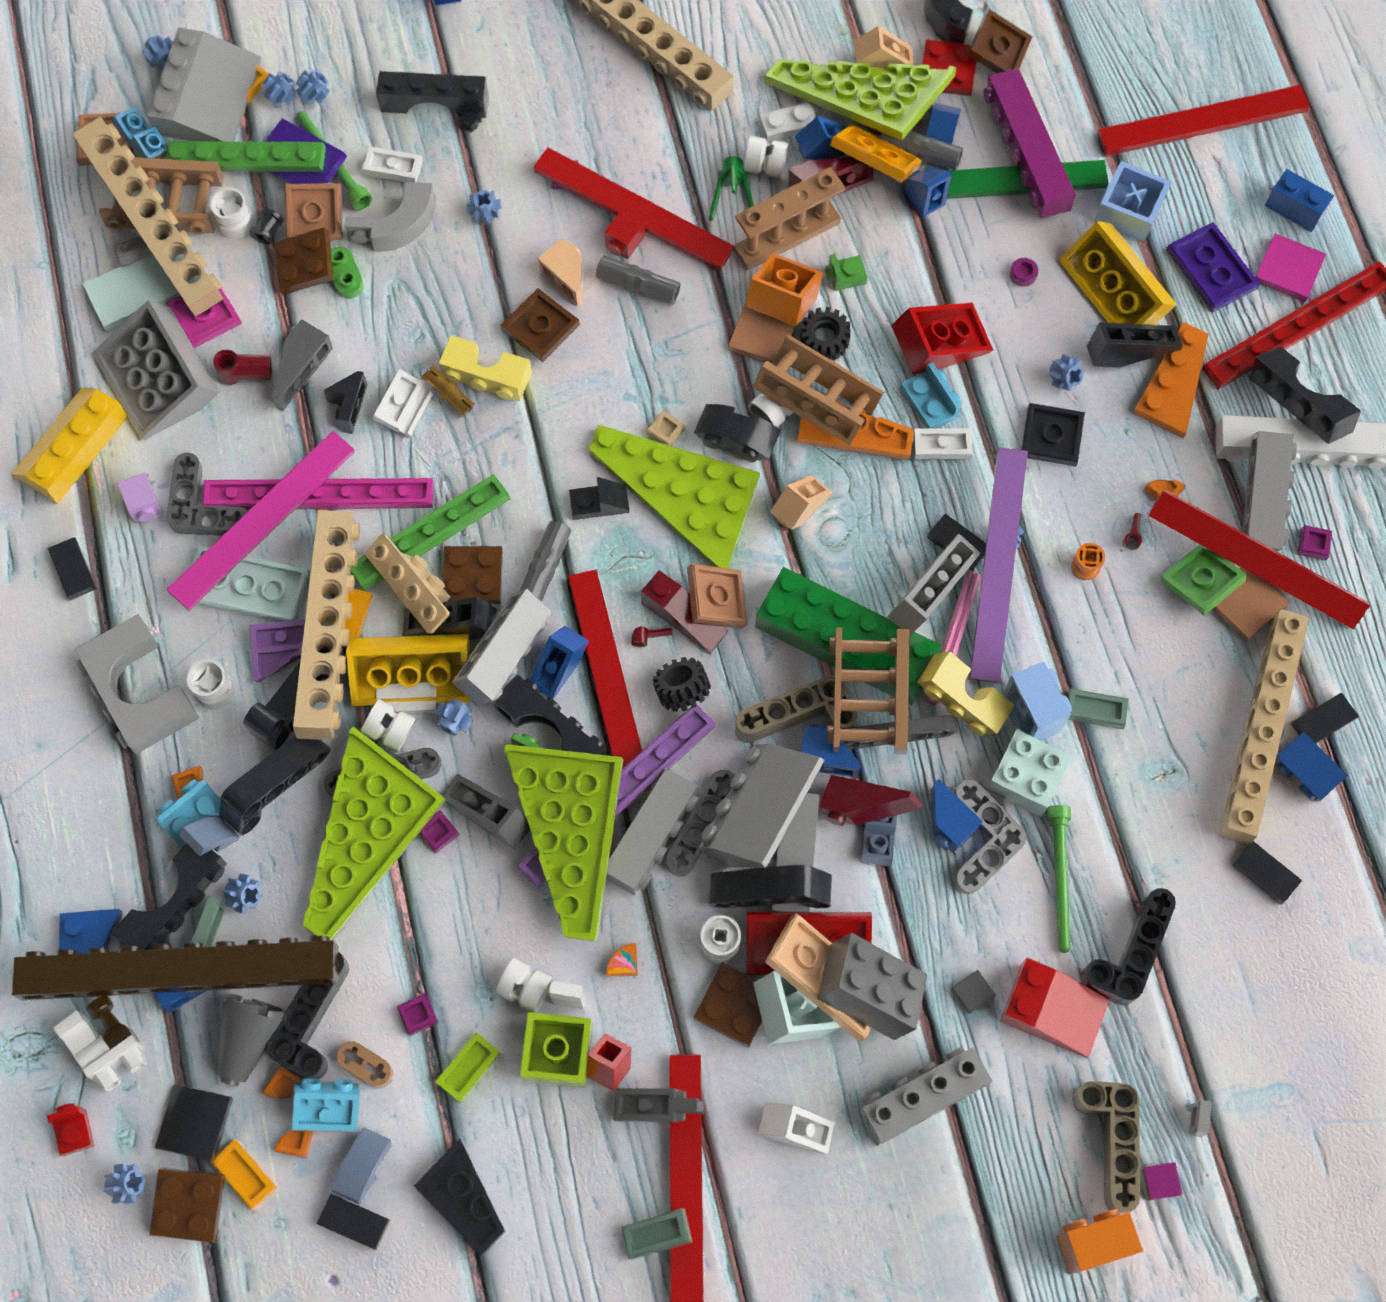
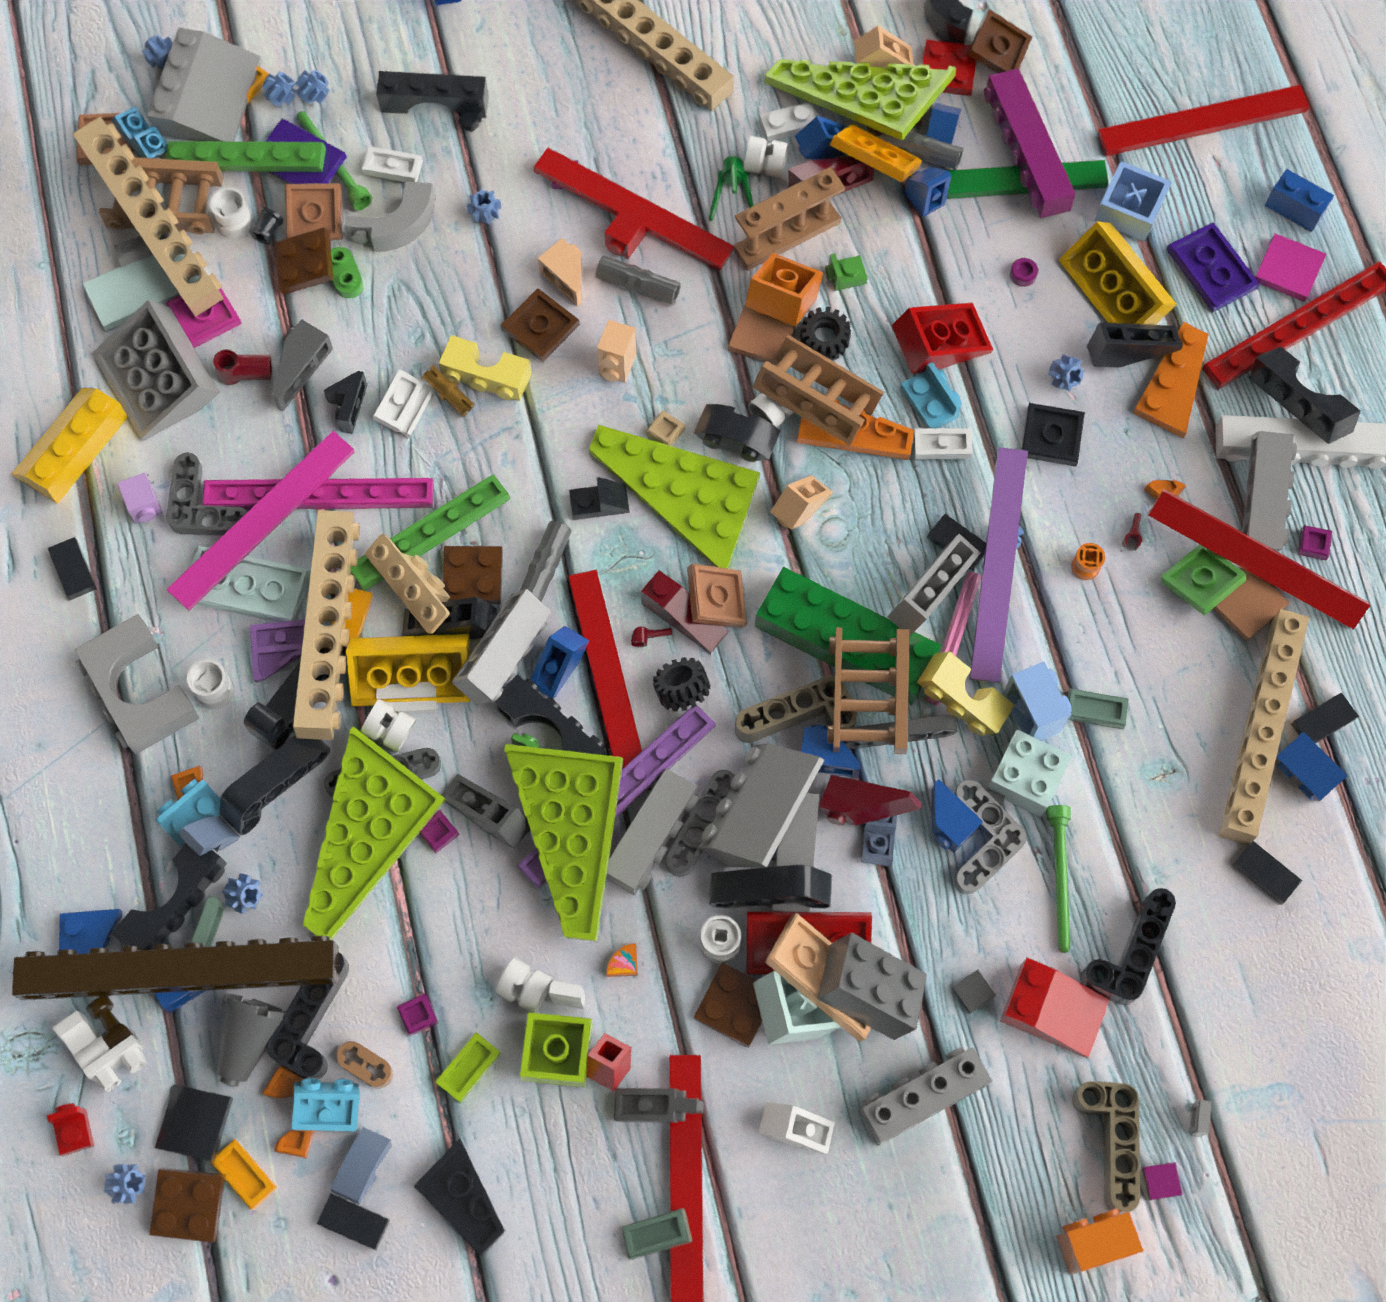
(453, 717): medium blue gear -> none
(616, 351): none -> light nougat brick

